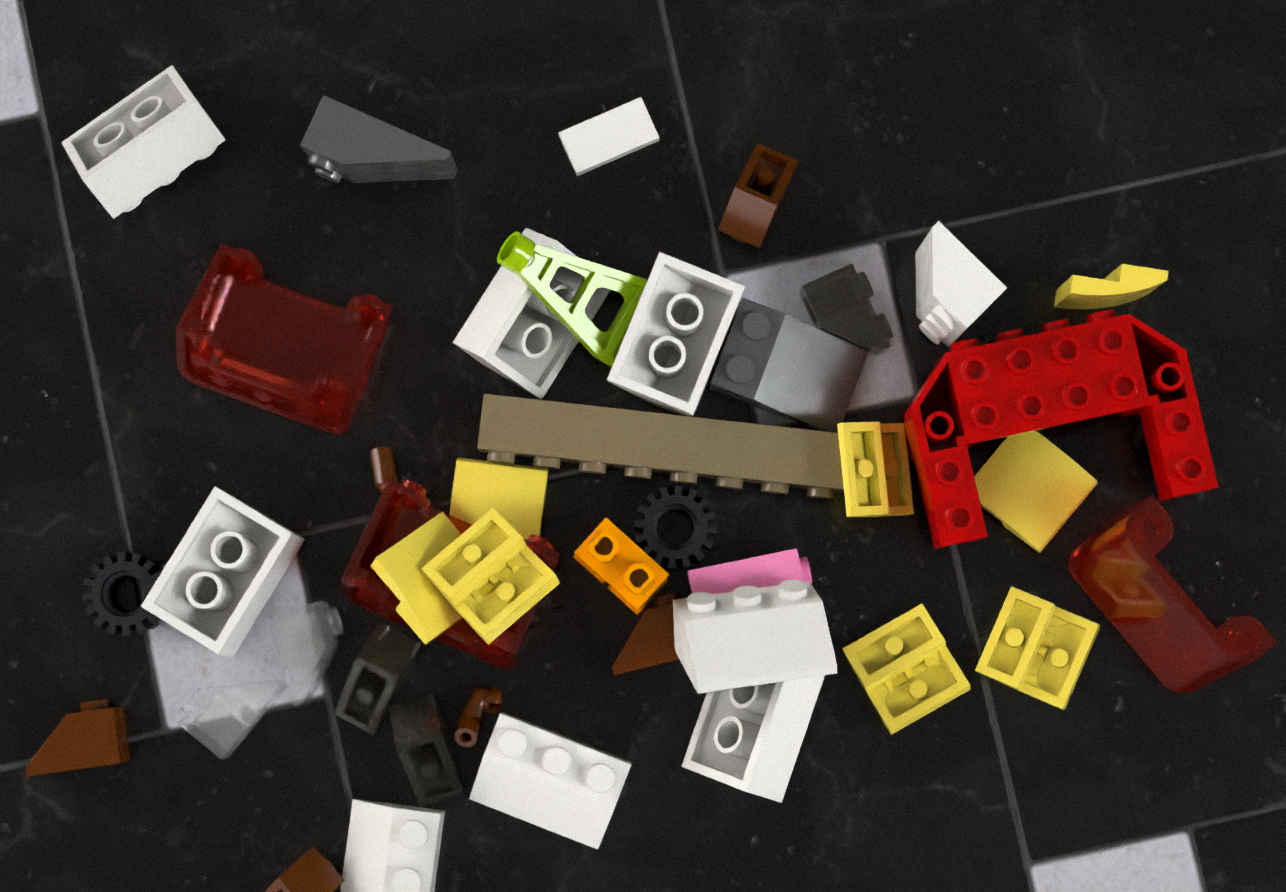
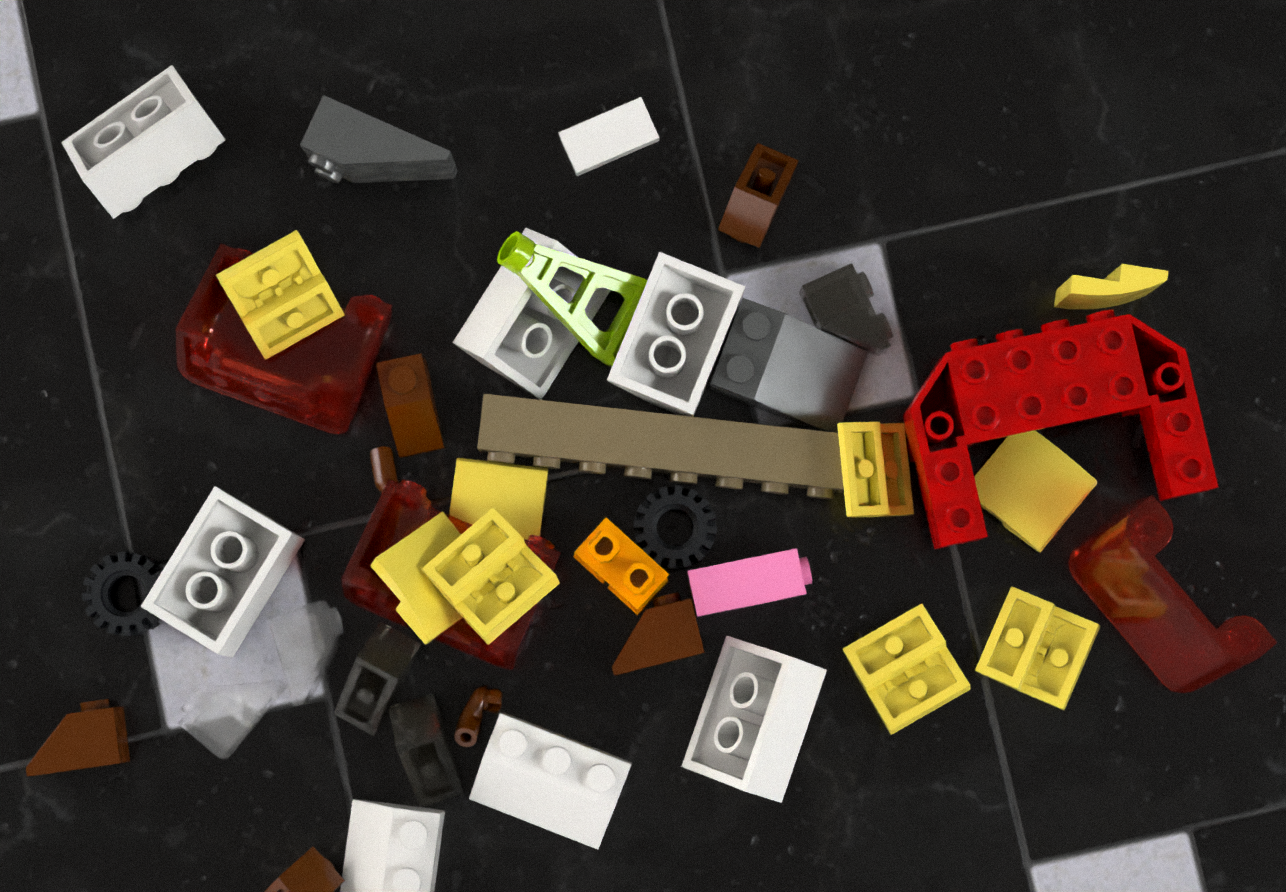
(280, 294): none -> light yellow slope
(410, 405): none -> reddish brown slope
(753, 636): white slope -> none
(950, 286): white slope -> none

